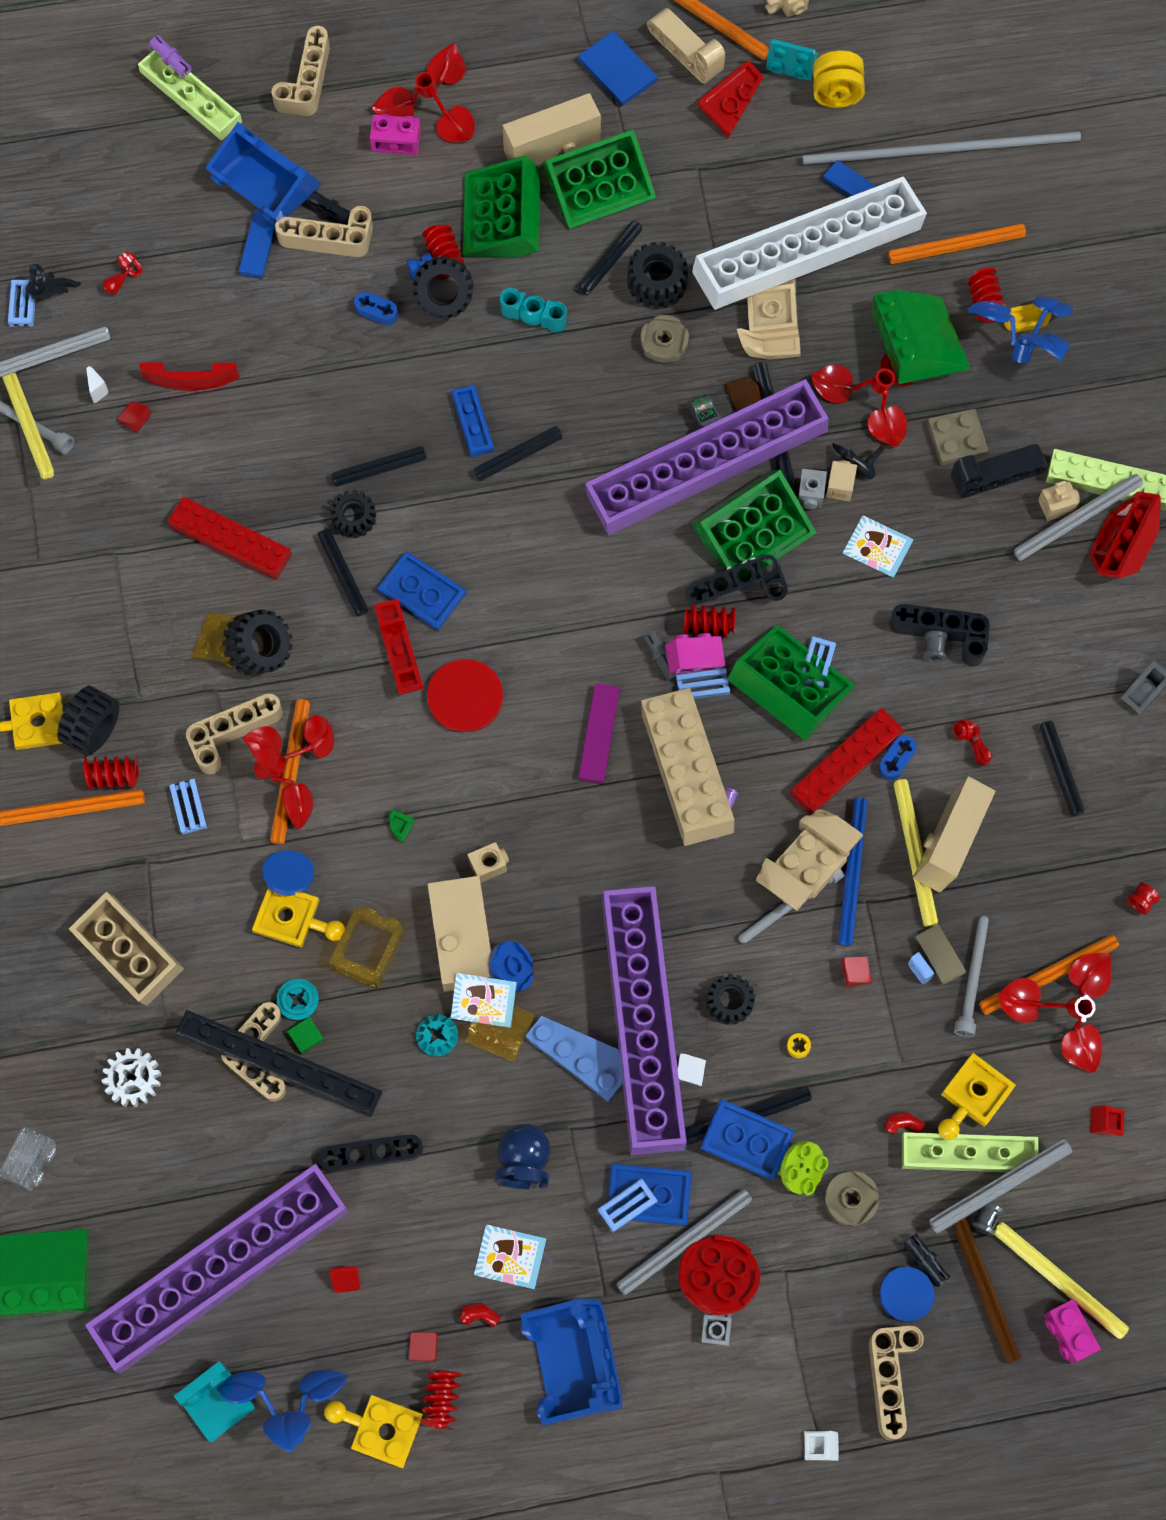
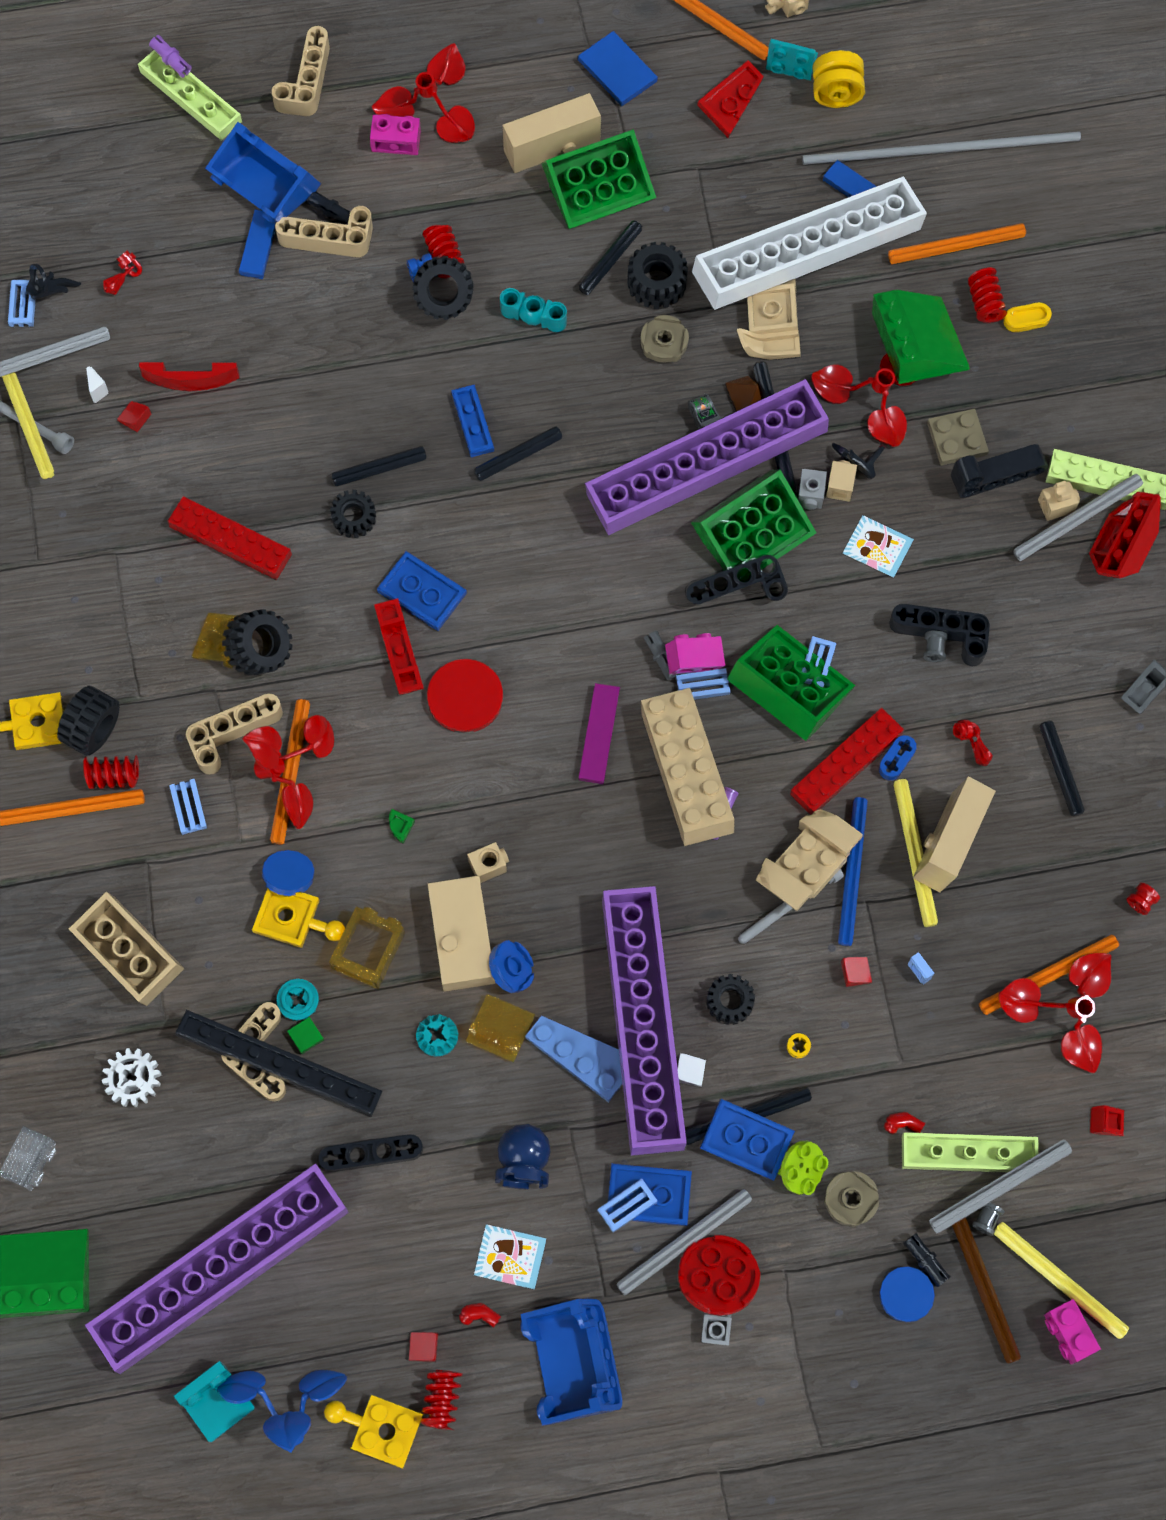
(343, 572): black axle -> none
(345, 1279): red slope -> none
(377, 307): blue beam -> none
(483, 1000): sticker -> none
(502, 209): green slope -> none
(699, 58): tan beam -> none
(709, 620): red piece -> none
(821, 1445): white slope -> none
(893, 1383): tan beam -> none
(940, 954): dark tan slope -> none
(965, 1024): light grey piece -> none
(979, 1108): yellow plate -> none
(1025, 343): blue plant -> none

